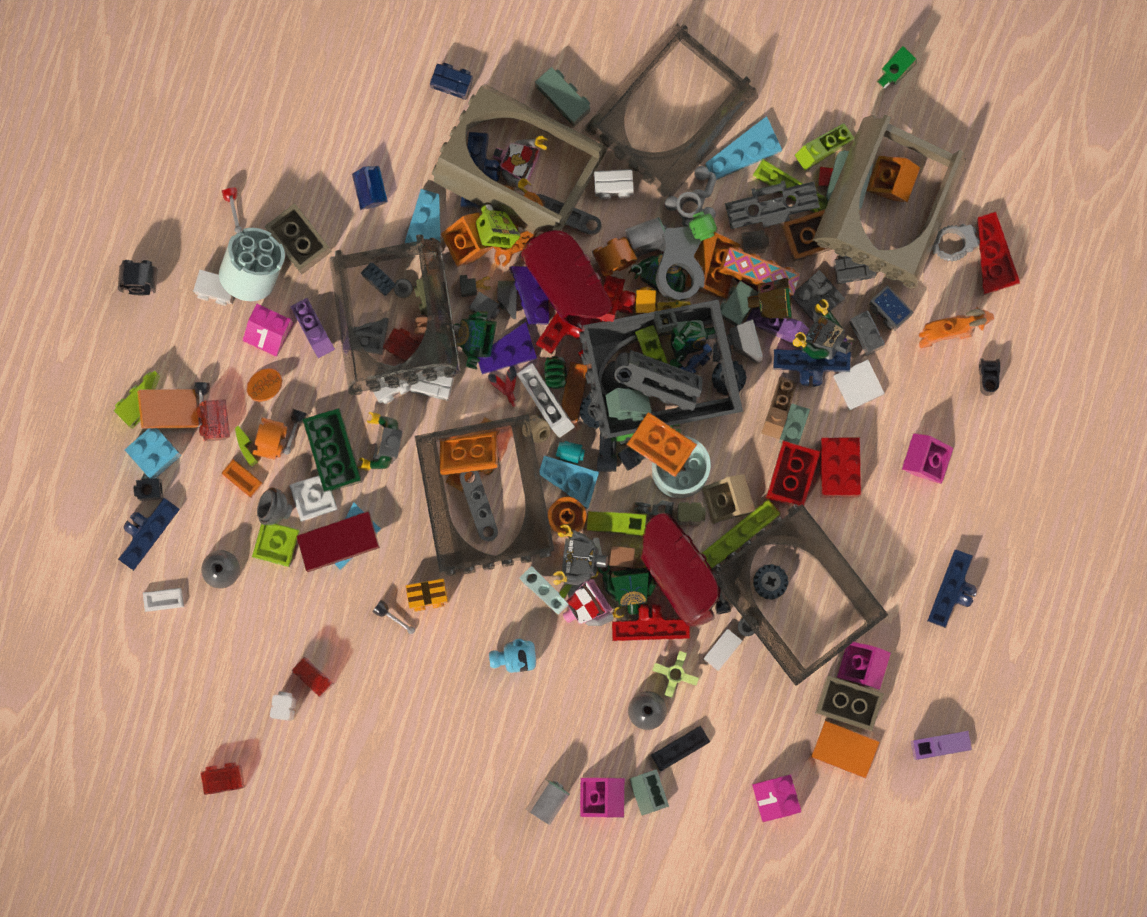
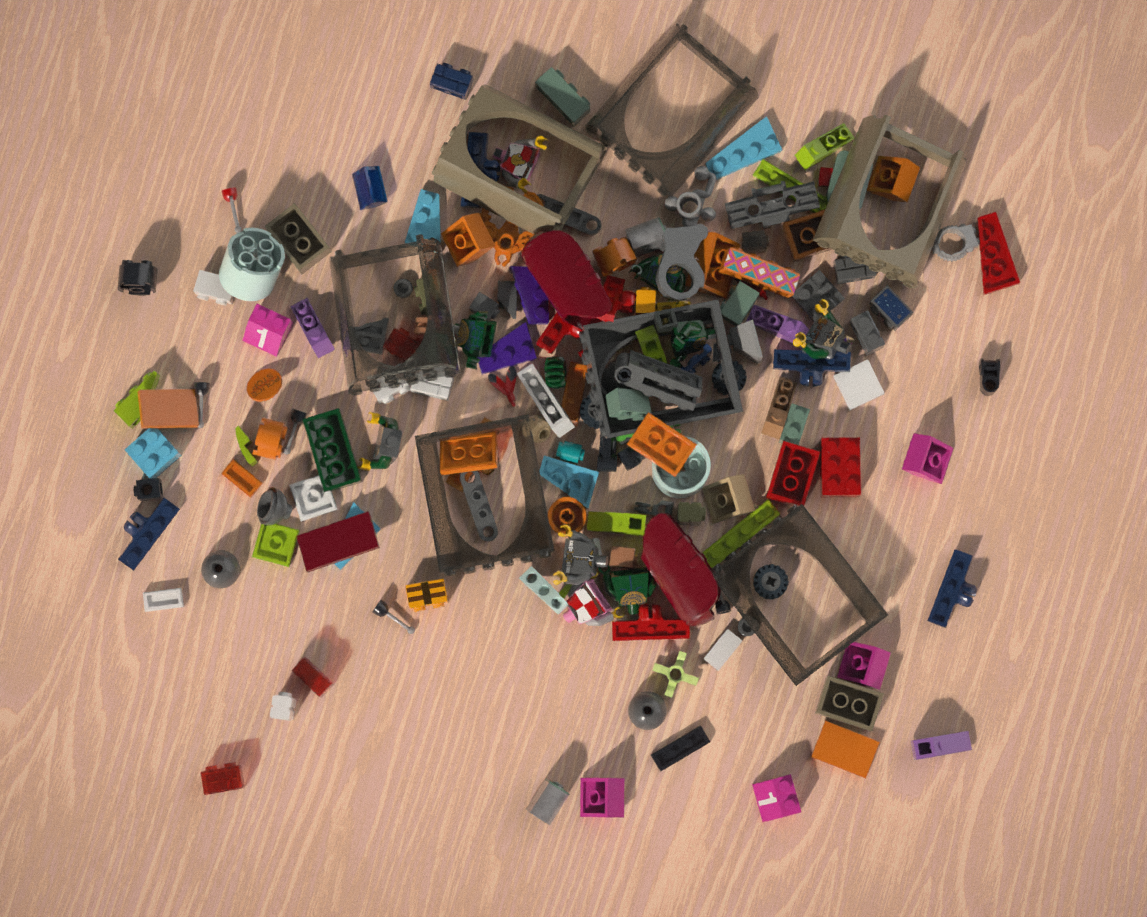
(213, 420): clear red brick -> none
(378, 278): black wheel -> none
(469, 286): pearl dark grey piece -> none
(496, 228): lime torso -> none
(517, 656): medium azure piece -> none
(613, 183): white brick -> none
(649, 792): sand green brick -> none
(702, 226): bright green head -> none
(773, 299): dark brown torso -> none
(903, 61): green torso -> none
(954, 327): orange animal -> none

